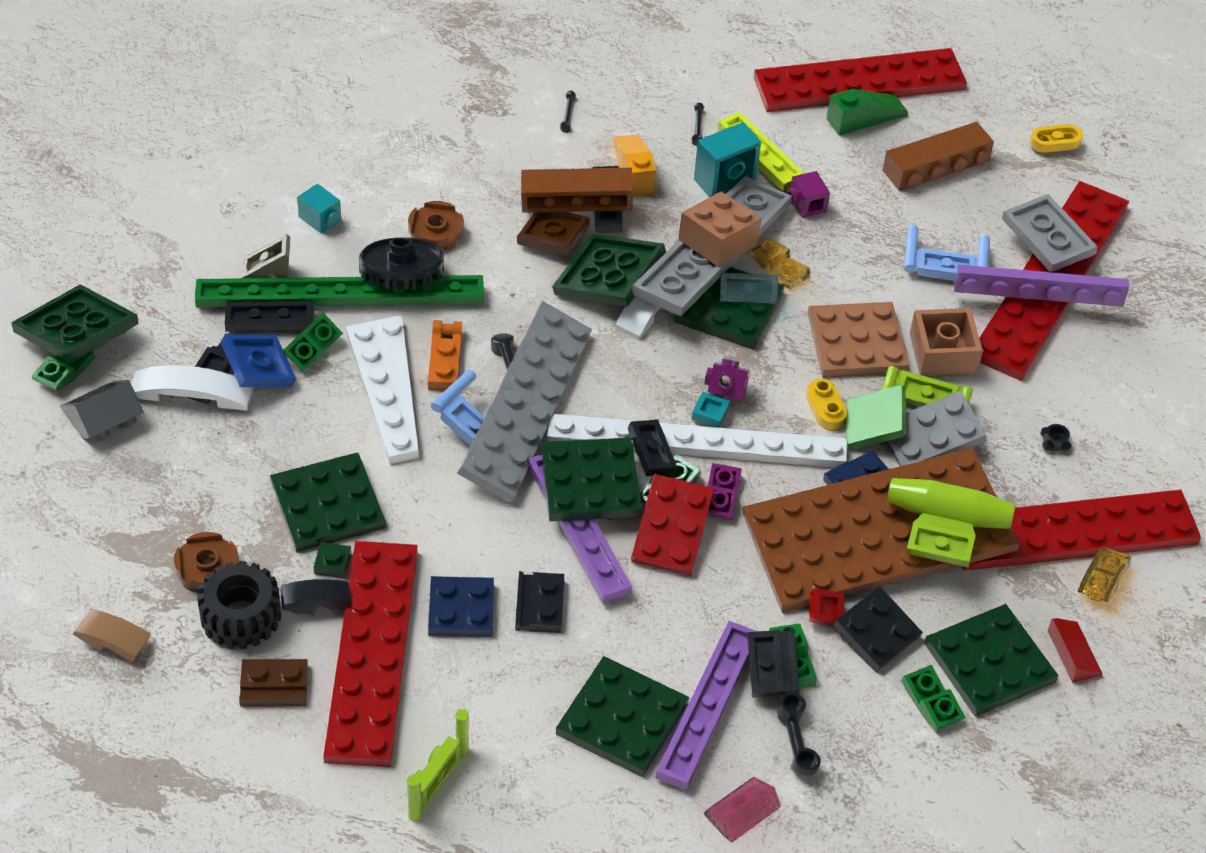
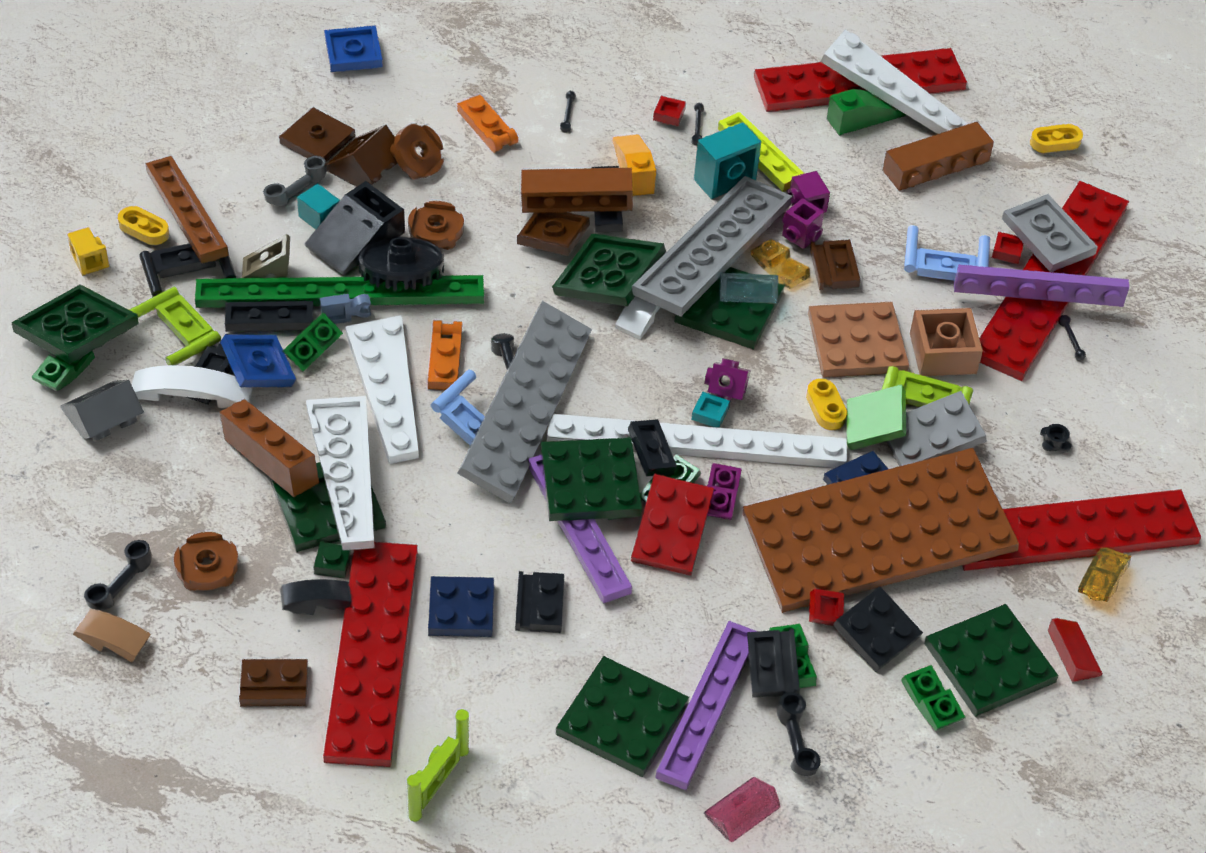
(87, 251): none -> yellow brick
(138, 557): none -> black bar
(143, 225): none -> yellow plate
(177, 261): none -> black plate
(183, 321): none -> lime plate
(187, 210): none -> dark orange plate
(242, 625): black tyre -> none
(269, 447): none -> dark orange brick
(315, 171): none -> dark grey bar
(317, 135): none -> reddish brown plate
(341, 308): none -> sand blue plate
(343, 451): none -> white wing
(353, 48): none -> blue plate
(354, 223): none -> black slope
(364, 157): none -> reddish brown slope
(406, 156): none -> dark orange plate
(487, 123): none -> orange plate
(669, 111): none -> red plate
(719, 229): nougat brick -> none
(803, 223): none -> magenta brick
(835, 264): none -> reddish brown plate
(879, 77): none -> white wing
(947, 517): lime plate -> none
(1008, 248): none -> red plate
(1064, 321): none -> black hinge

